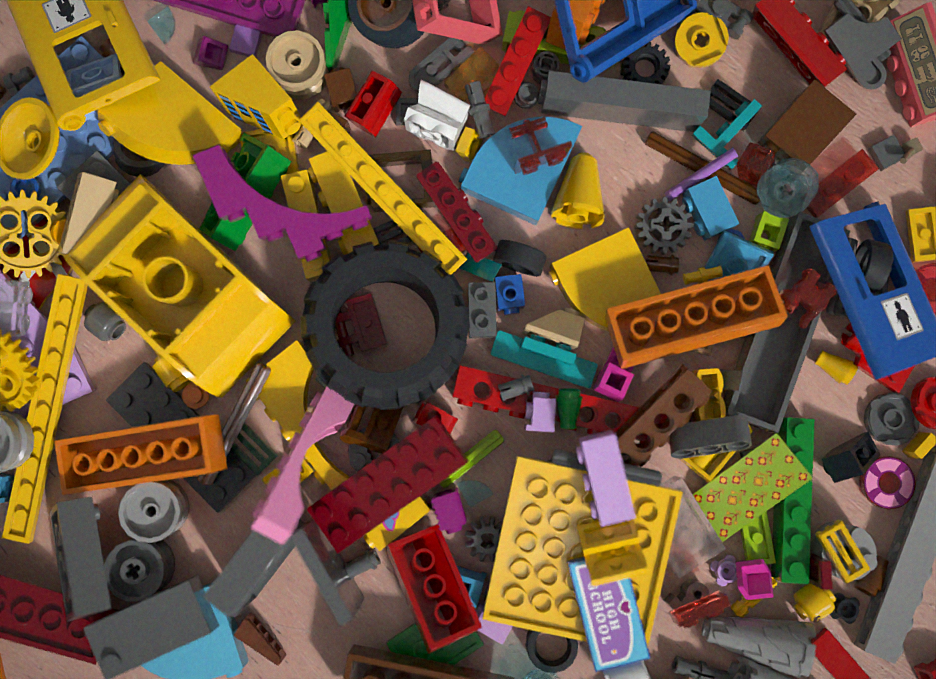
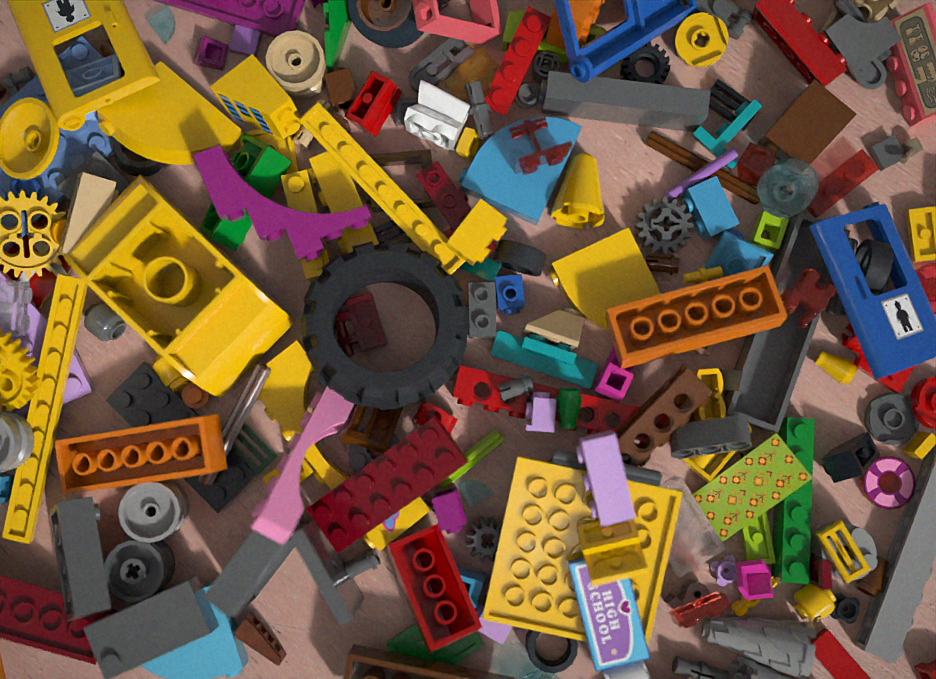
(477, 233): none -> yellow brick

